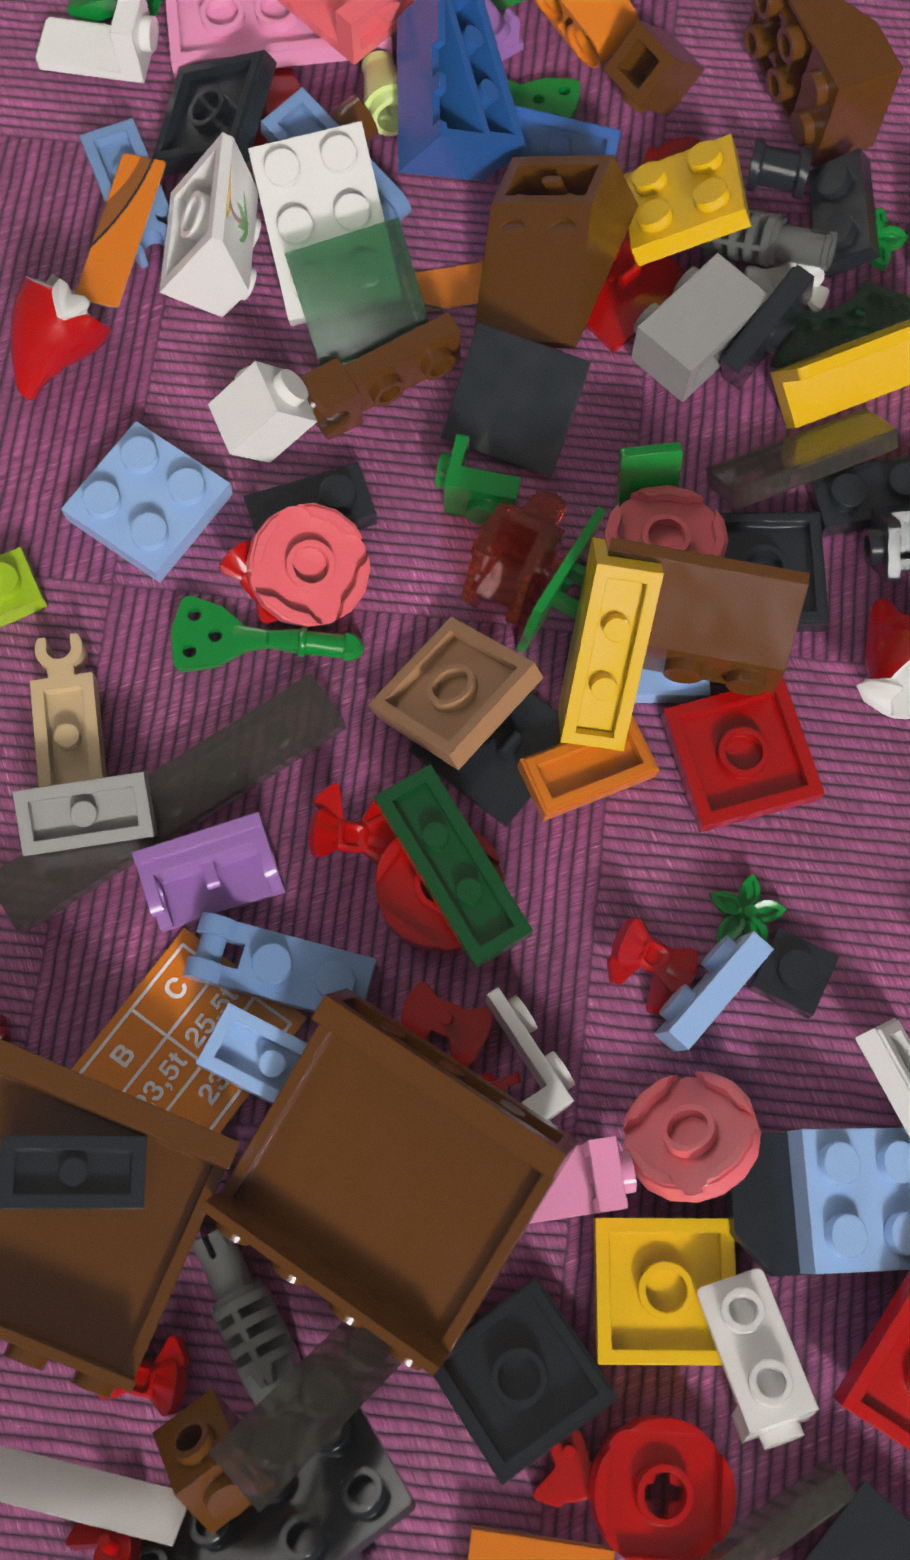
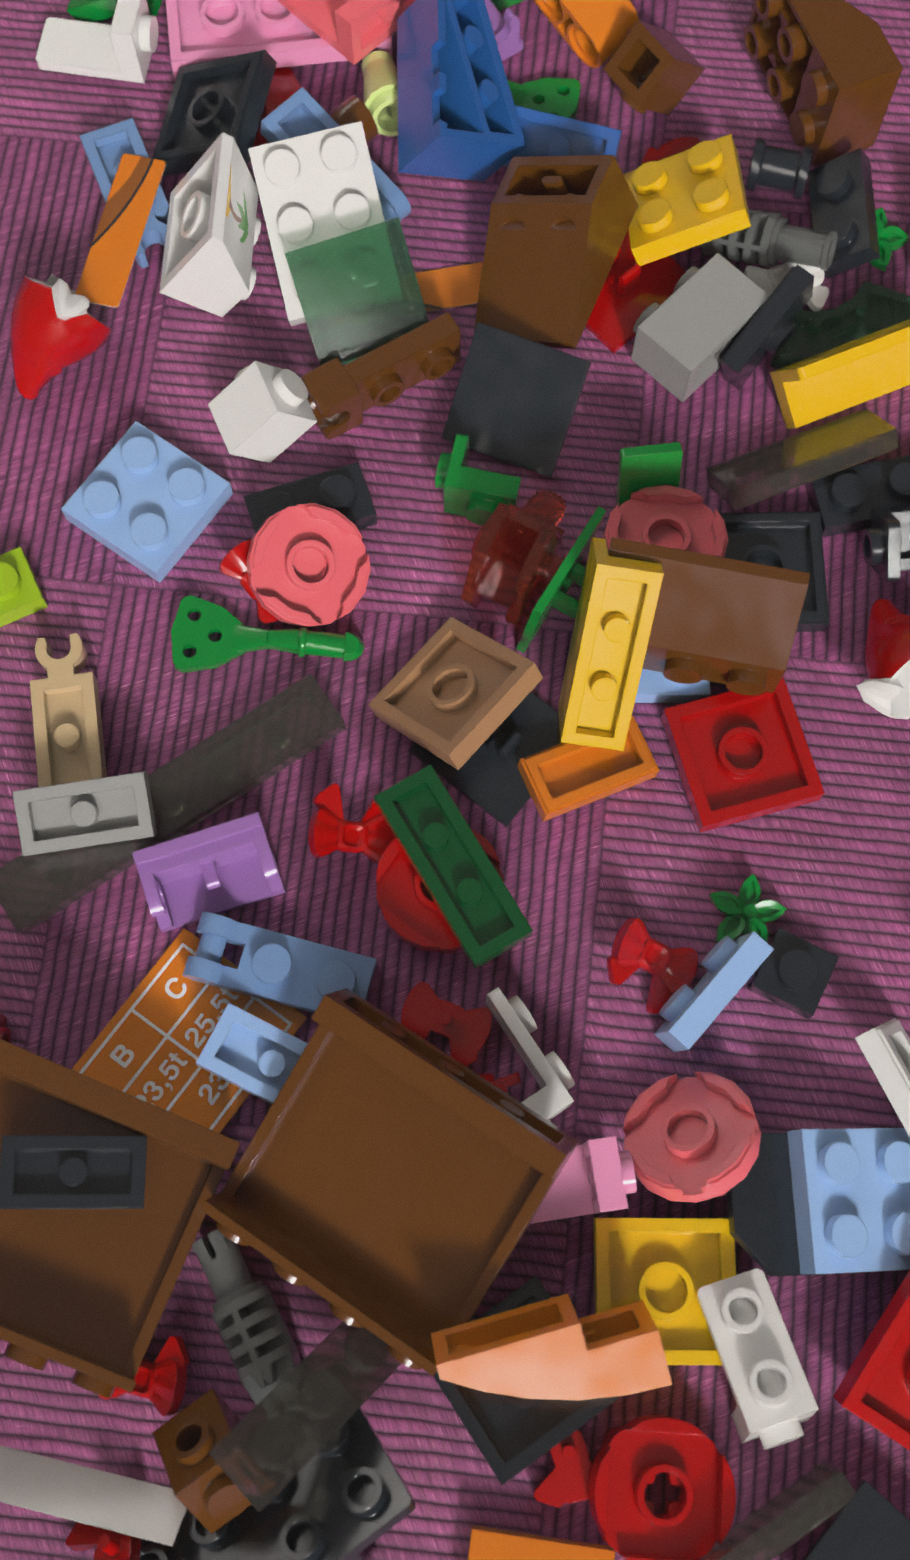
(553, 1354): none -> orange slope

